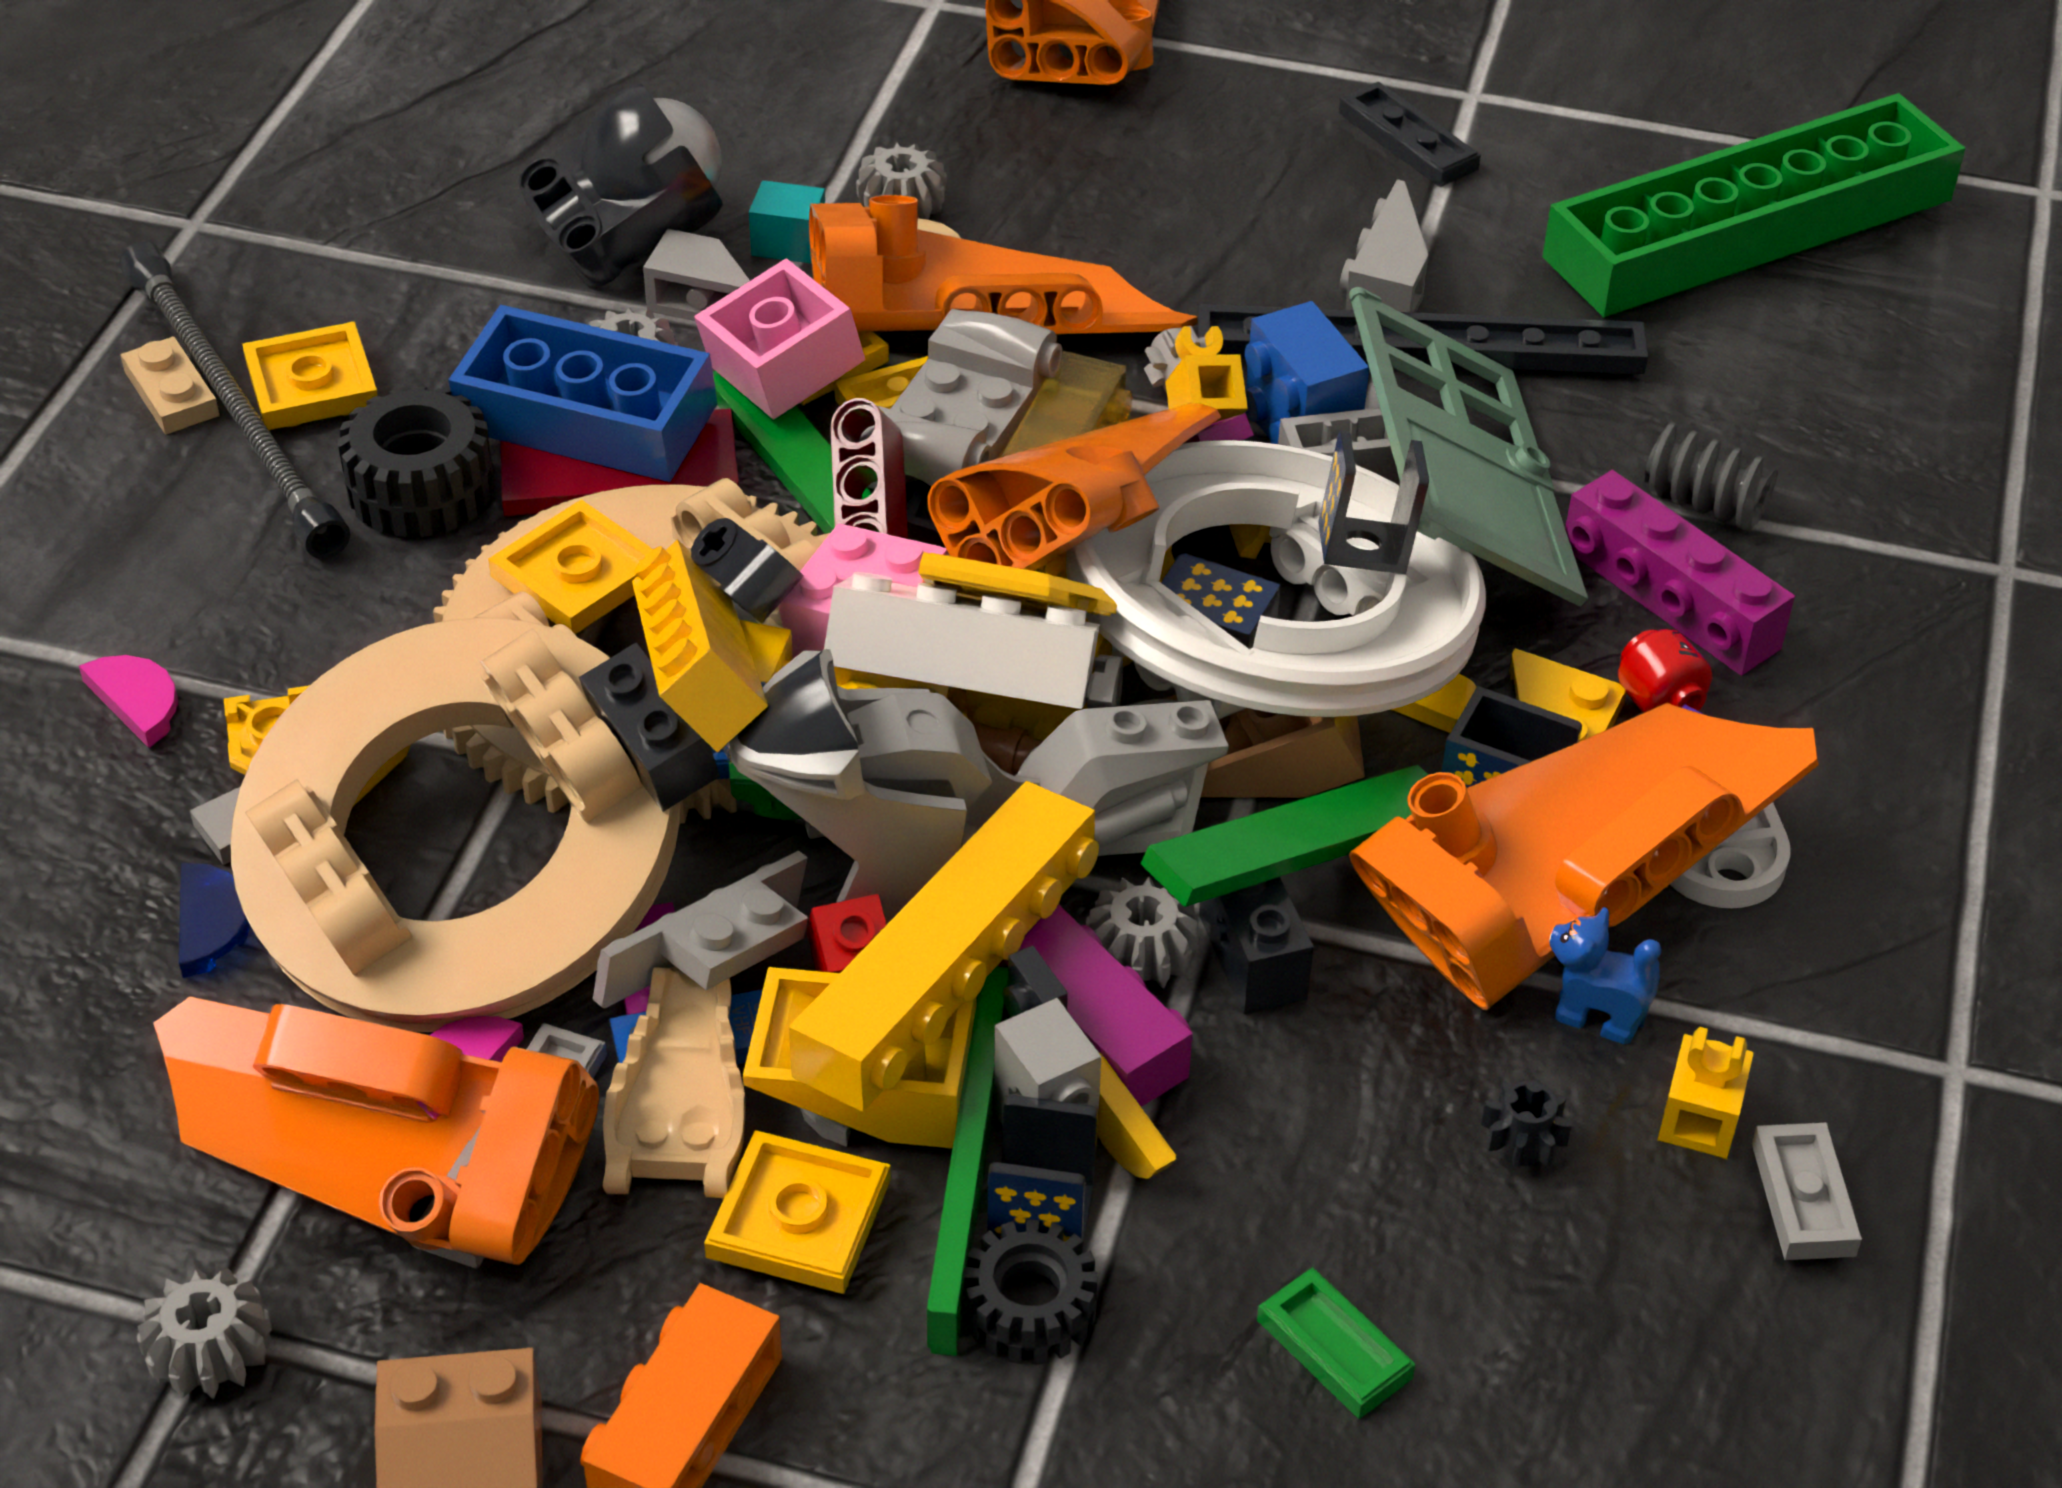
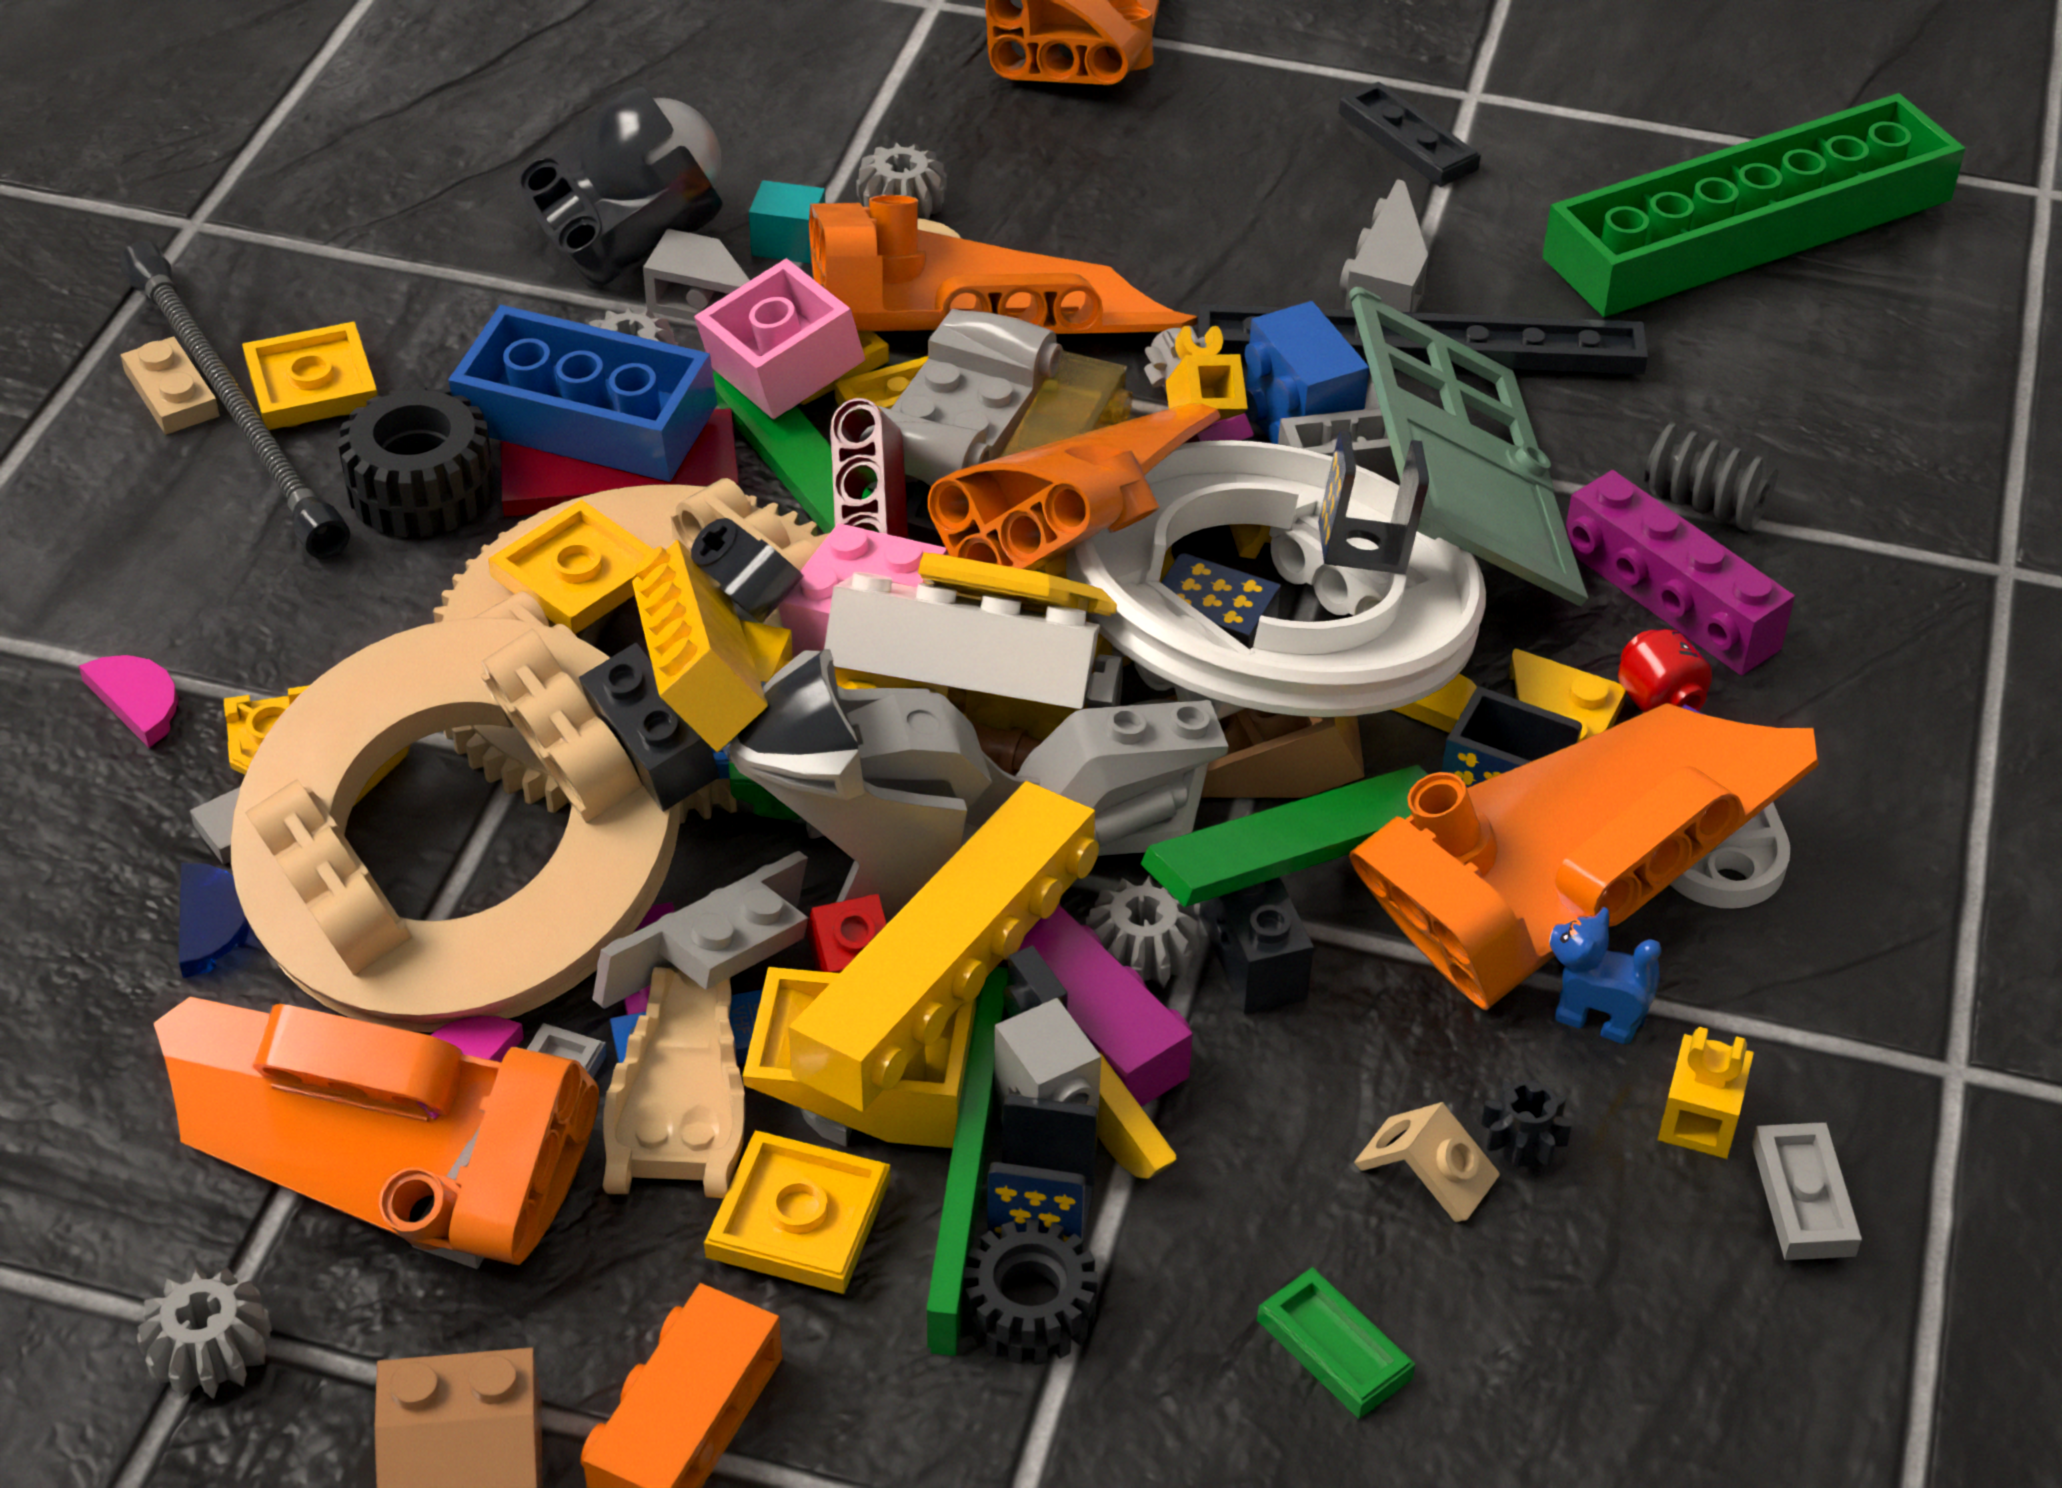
(1439, 1155): none -> tan bracket

